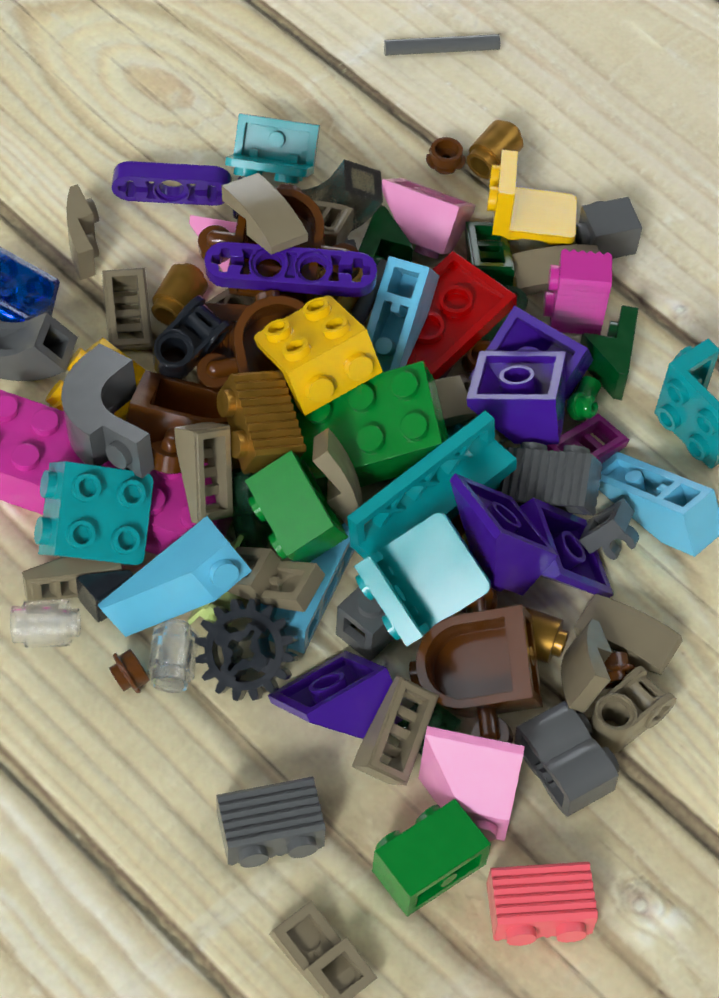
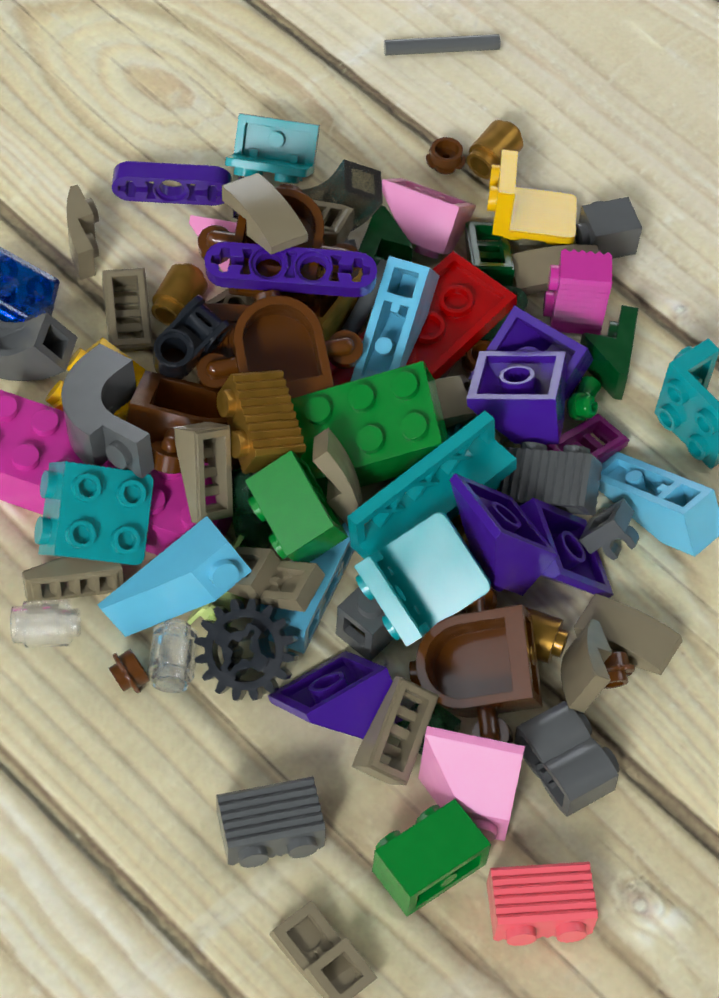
(96, 587): black slope -> none
(319, 352): yellow bracket -> none
(634, 706): dark tan piece -> none

